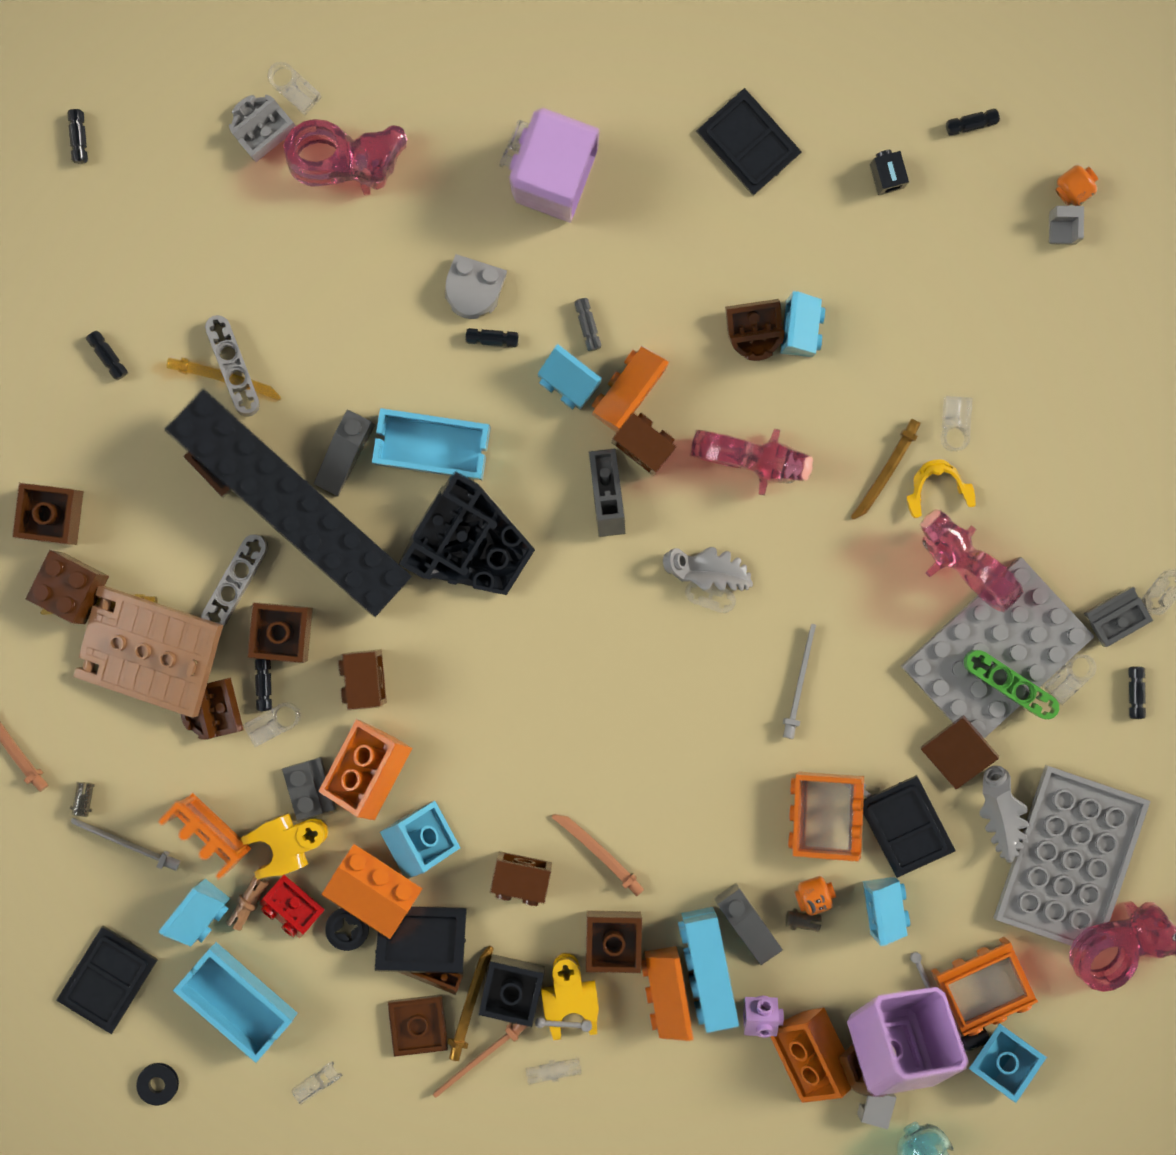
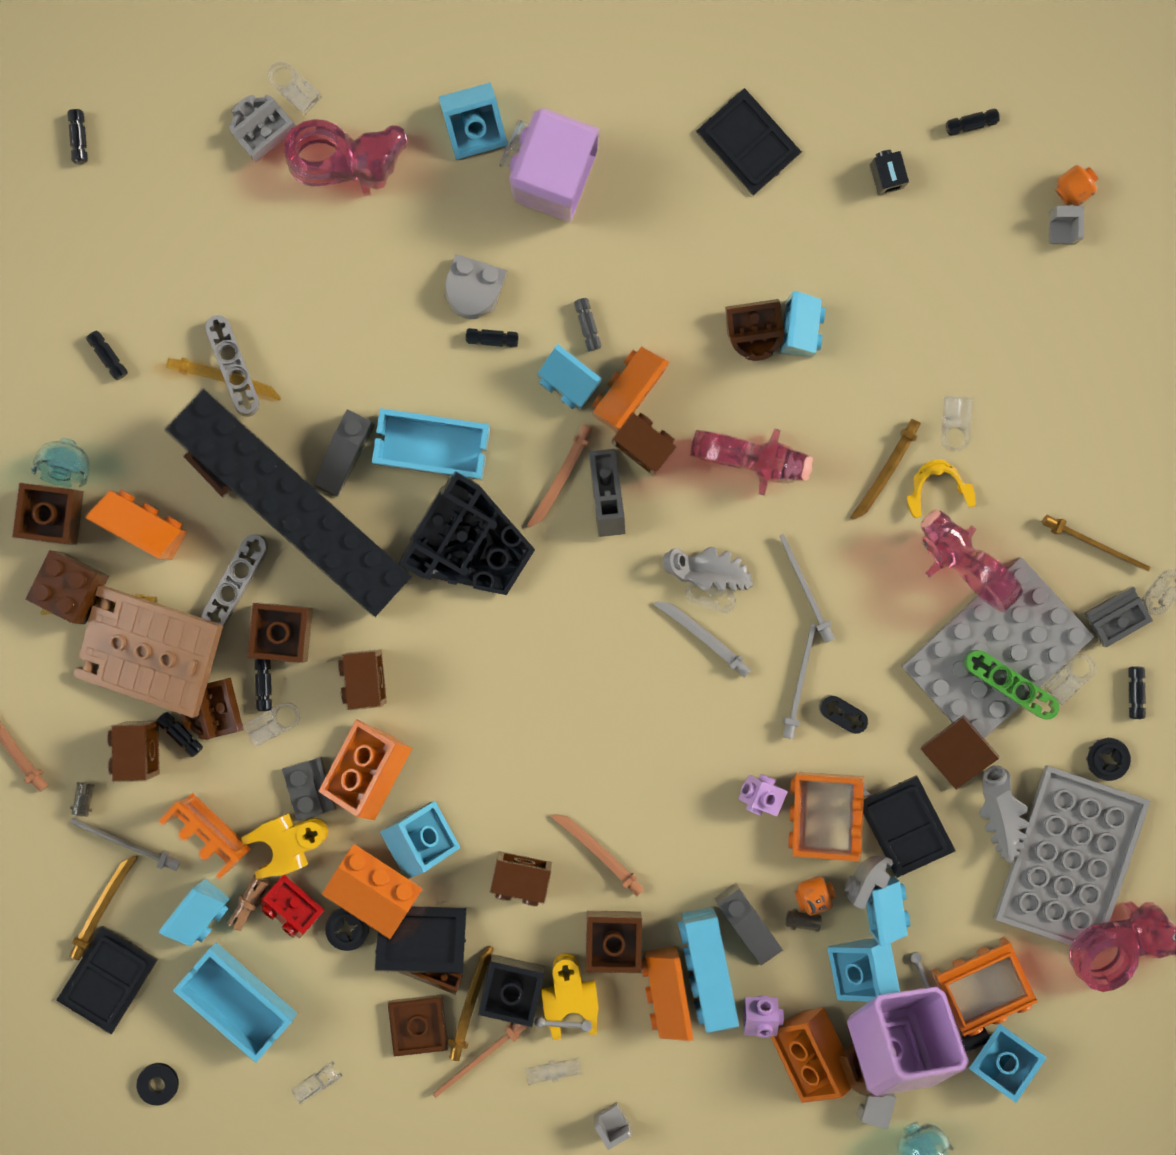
(62, 463): none -> clear light blue cylinder
(82, 941): none -> pearl gold sword
(134, 751): none -> reddish brown brick
(138, 524): none -> orange slope
(179, 734): none -> black axle
(473, 120): none -> medium azure slope
(562, 476): none -> nougat sword
(612, 1126): none -> light grey panel
(734, 661): none -> light grey sword
(762, 795): none -> lavender brick
(823, 627): none -> light grey sword
(846, 709): none -> black beam
(863, 970): none -> medium azure slope
(867, 875): none -> light grey slope
(1058, 526): none -> pearl gold sword
(1120, 755): none -> black gear

